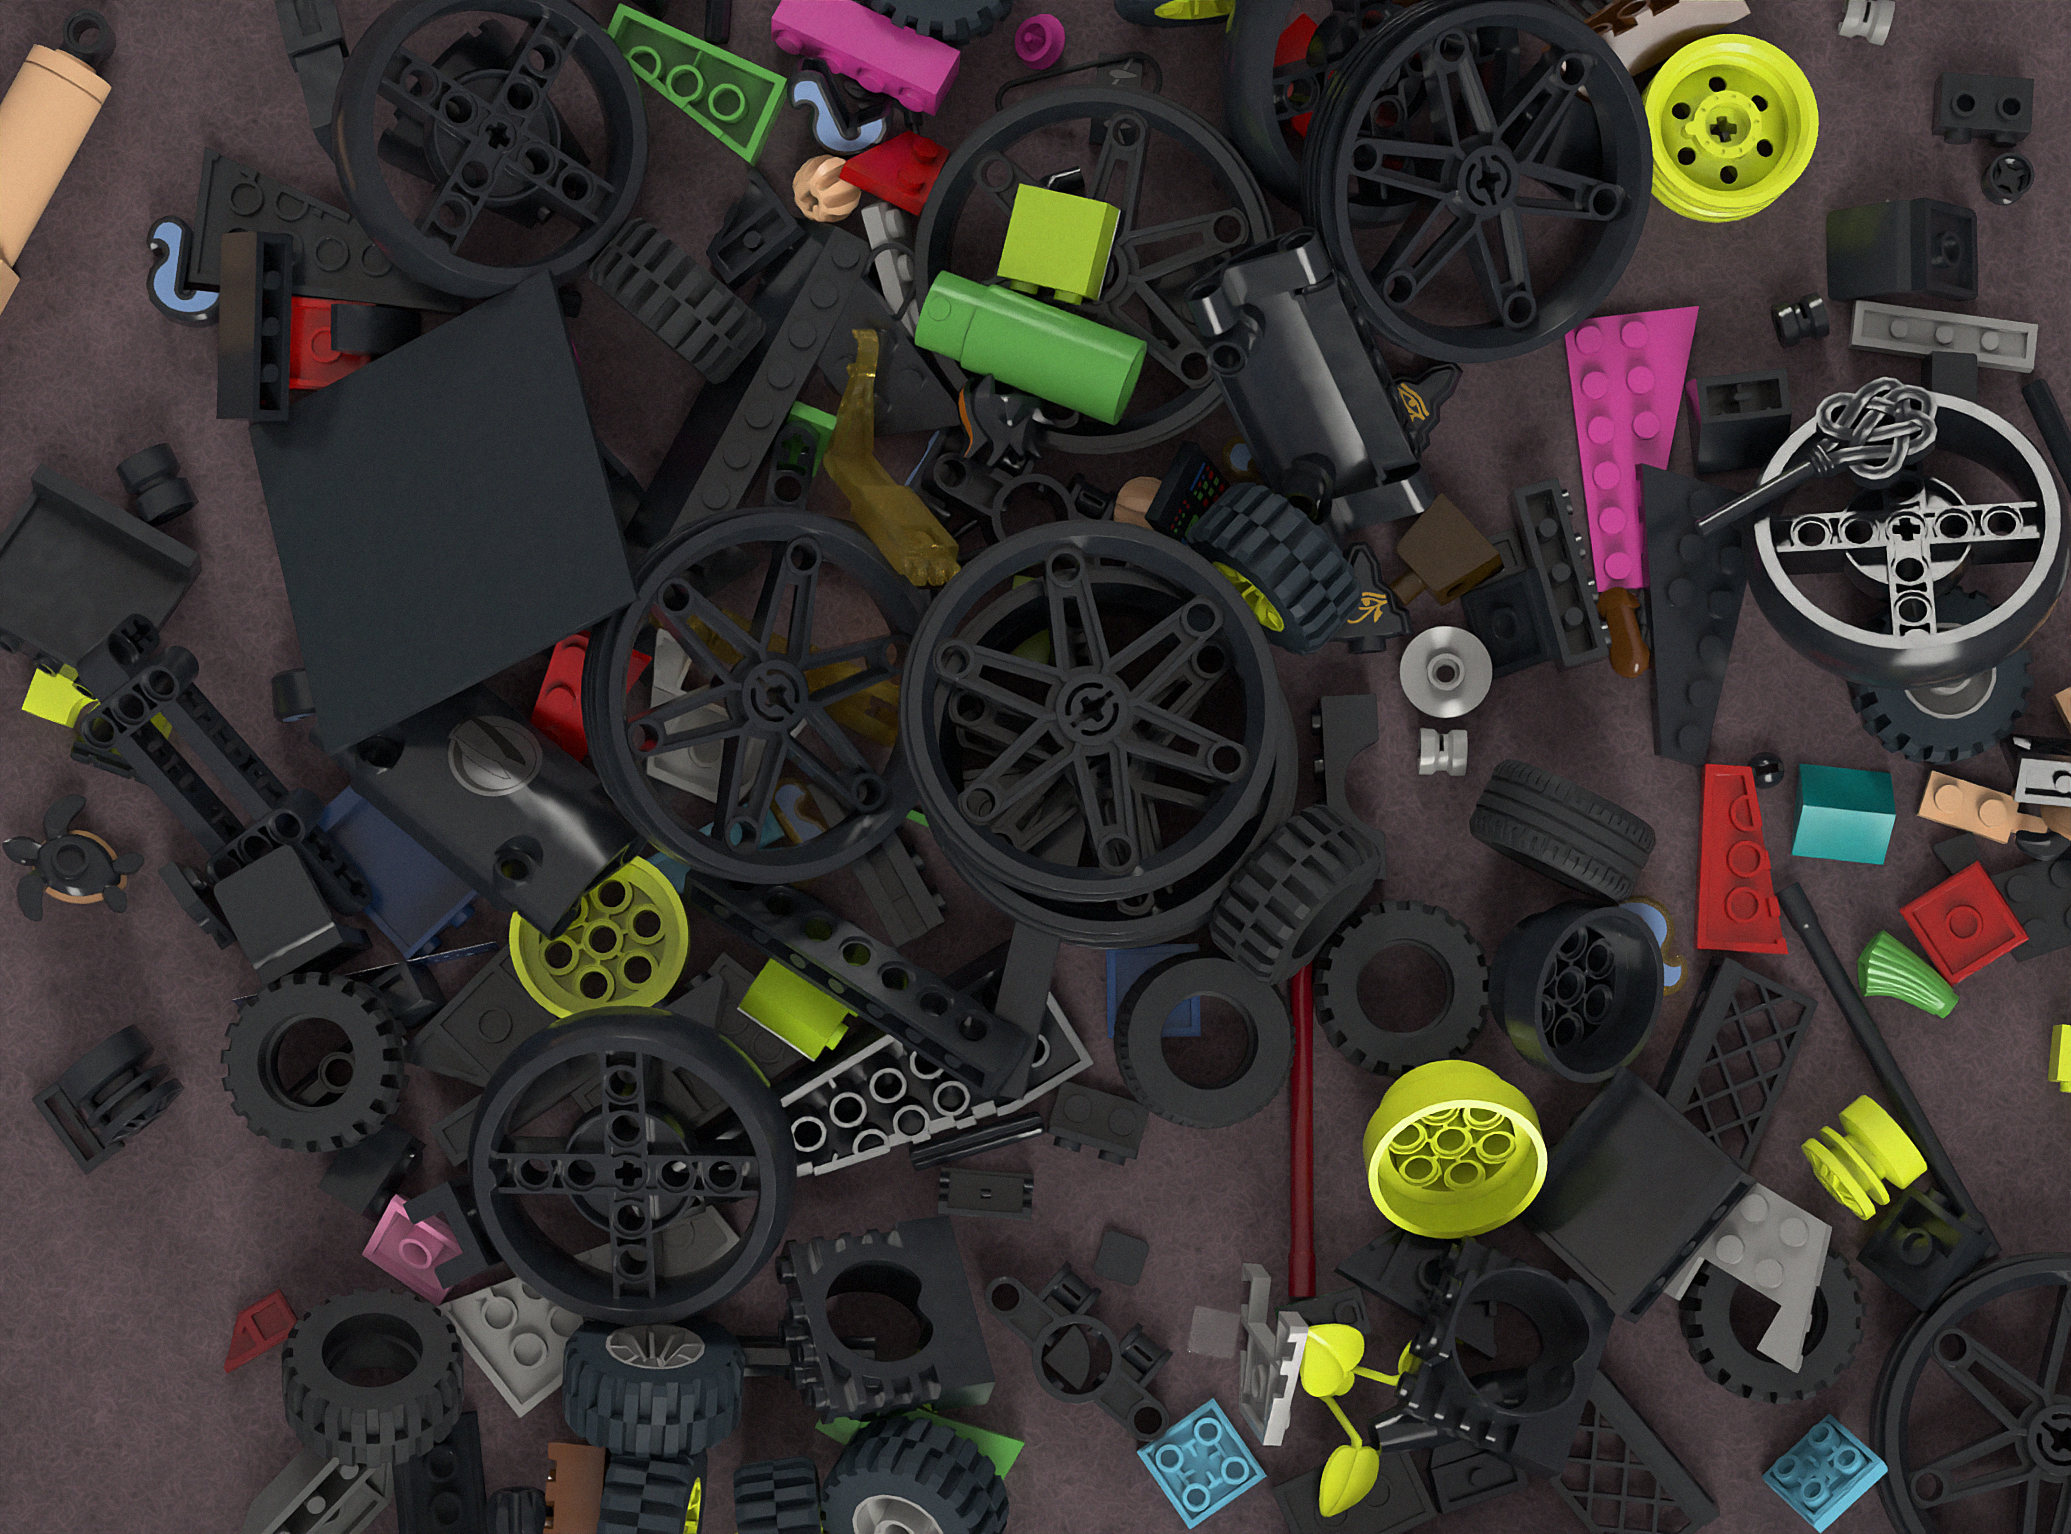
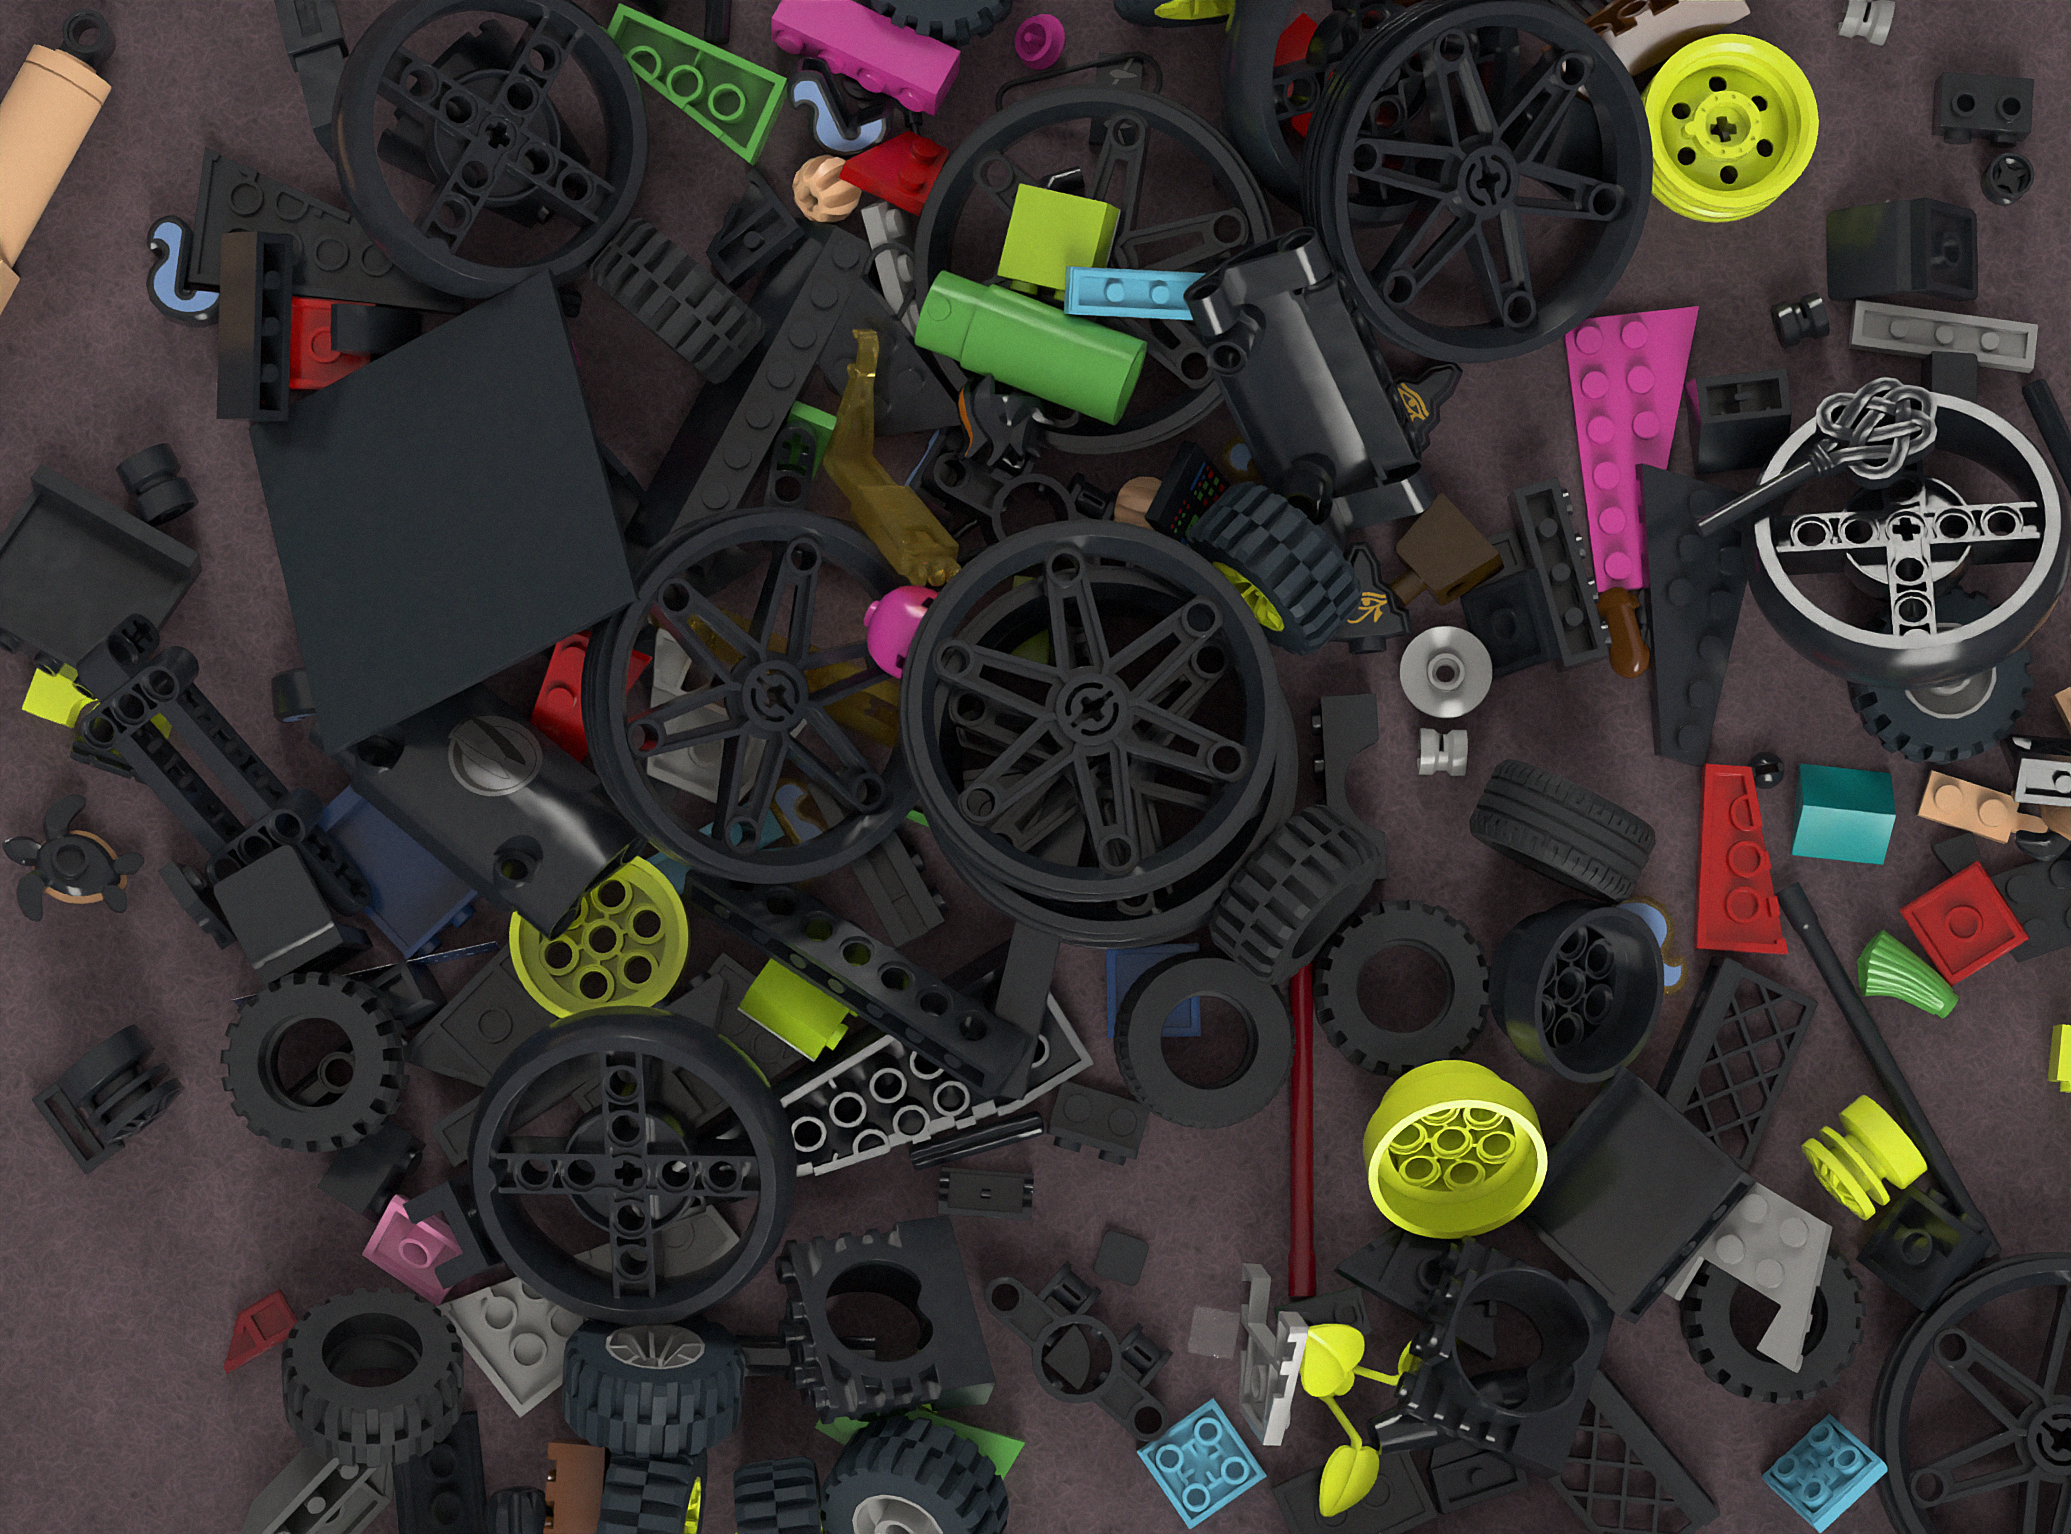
(893, 625): none -> dark pink cylinder
(1127, 292): none -> medium azure tile

